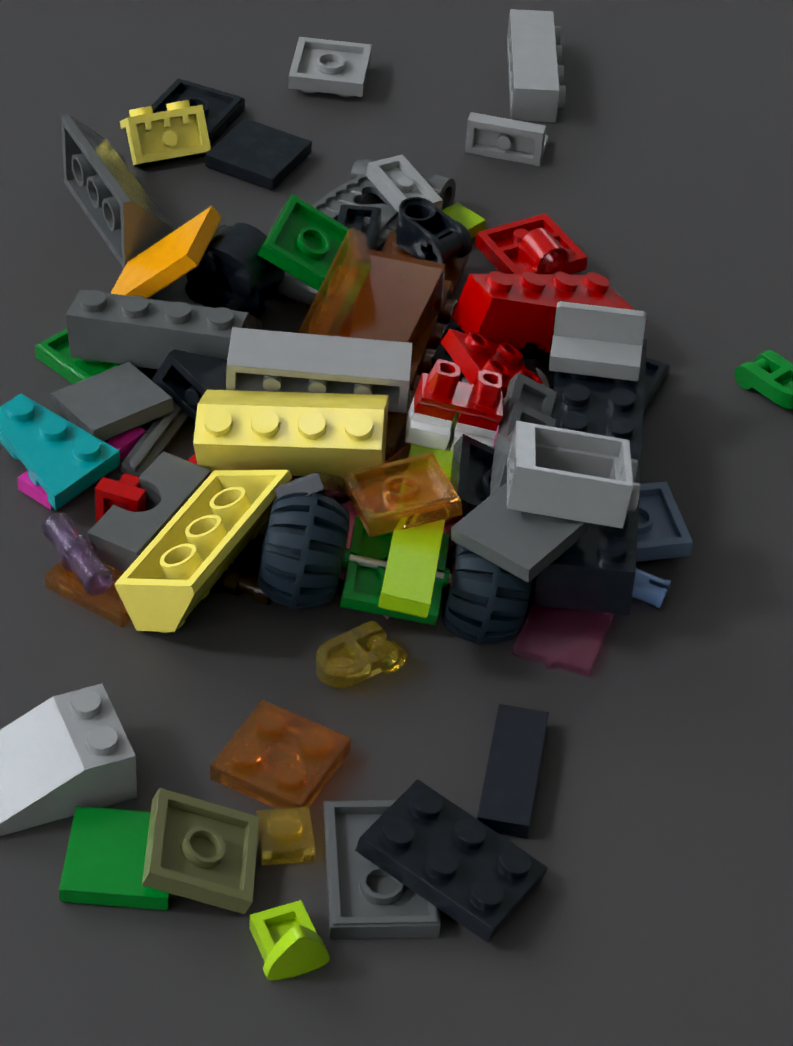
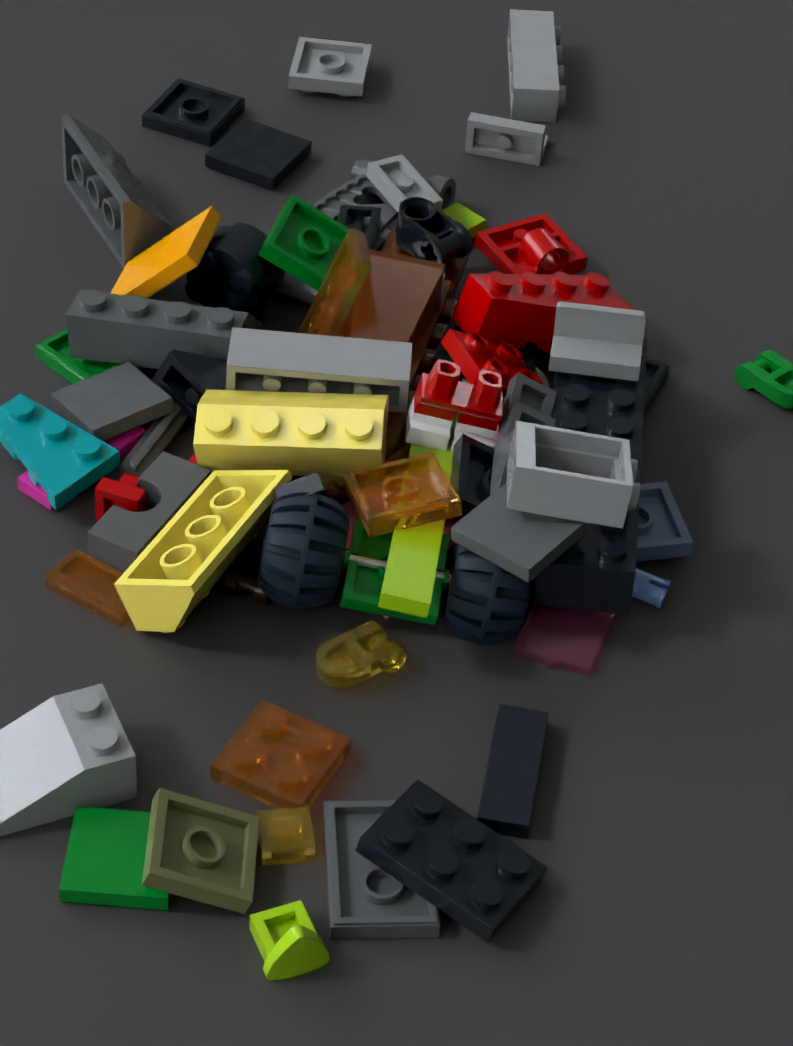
(77, 554): clear purple pin -> none
(166, 134): light yellow bracket -> none

